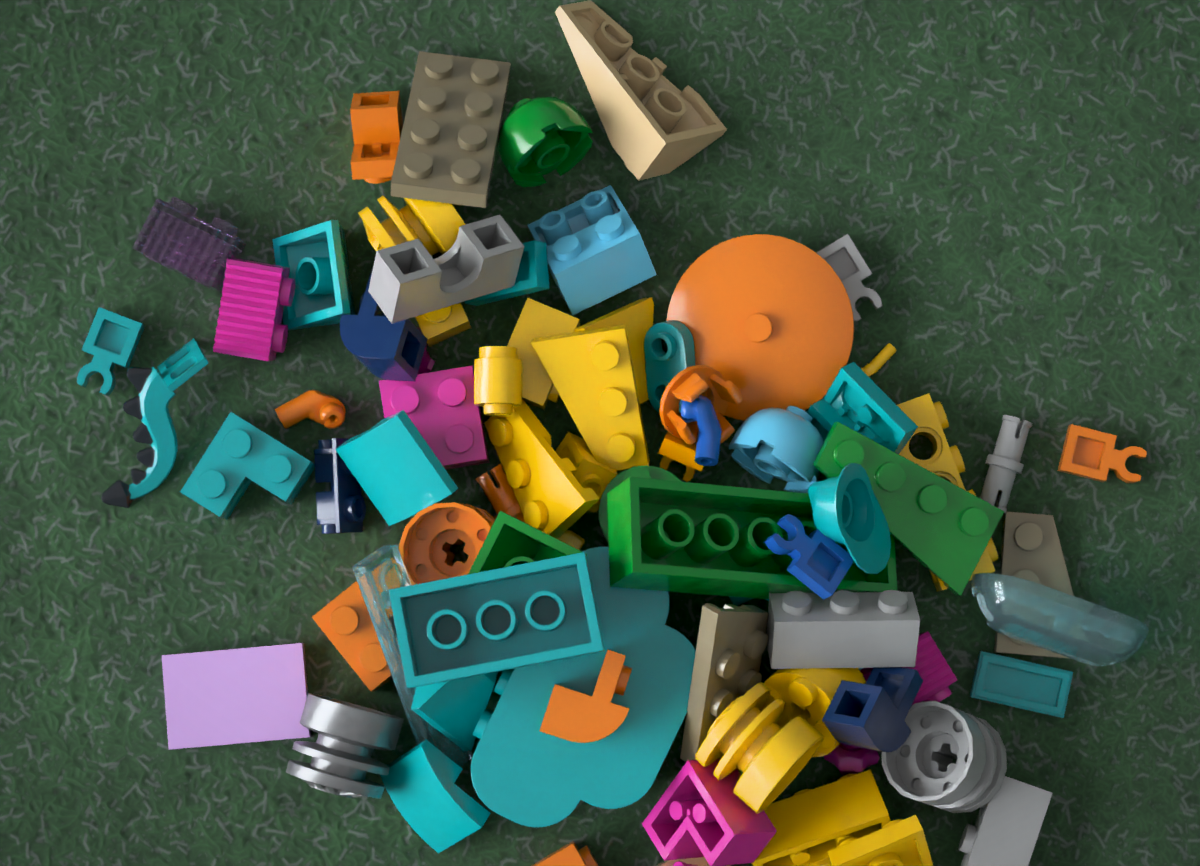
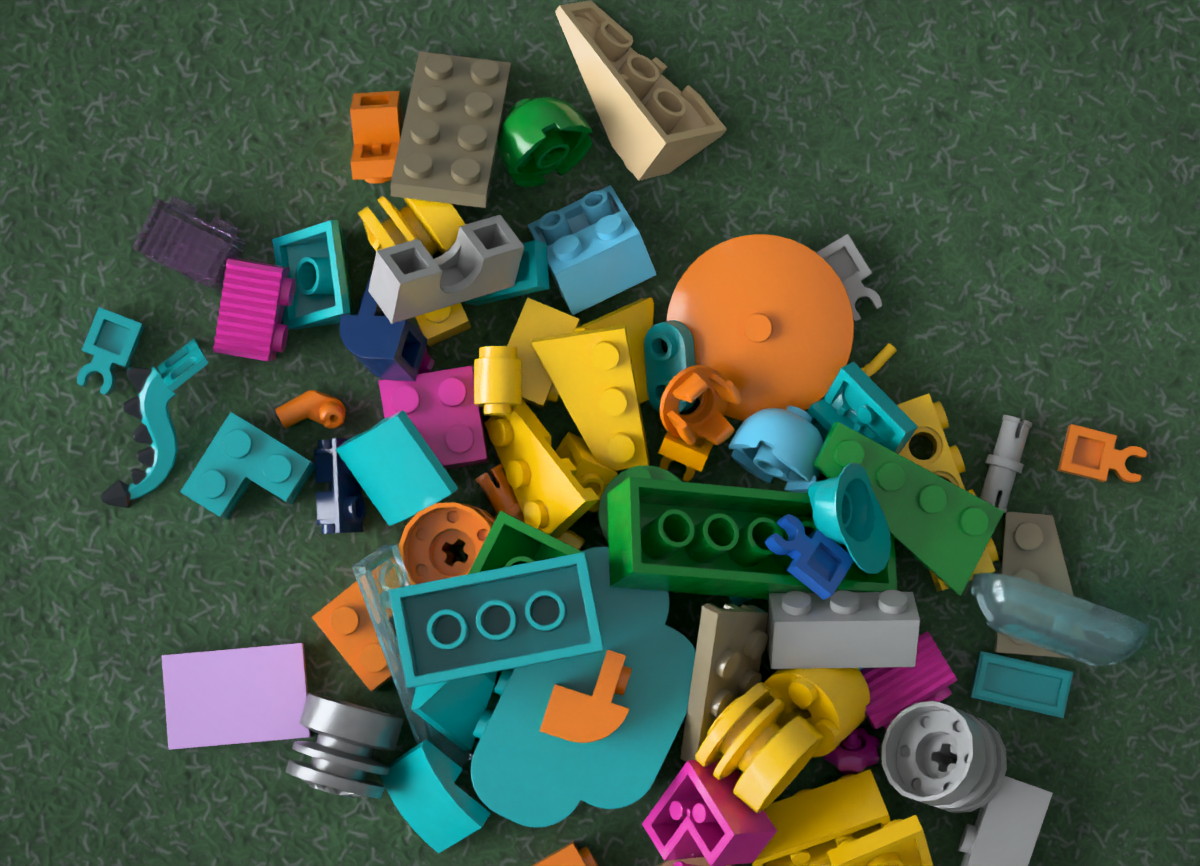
(709, 429): blue arm -> none
(876, 711): dark blue brick -> none

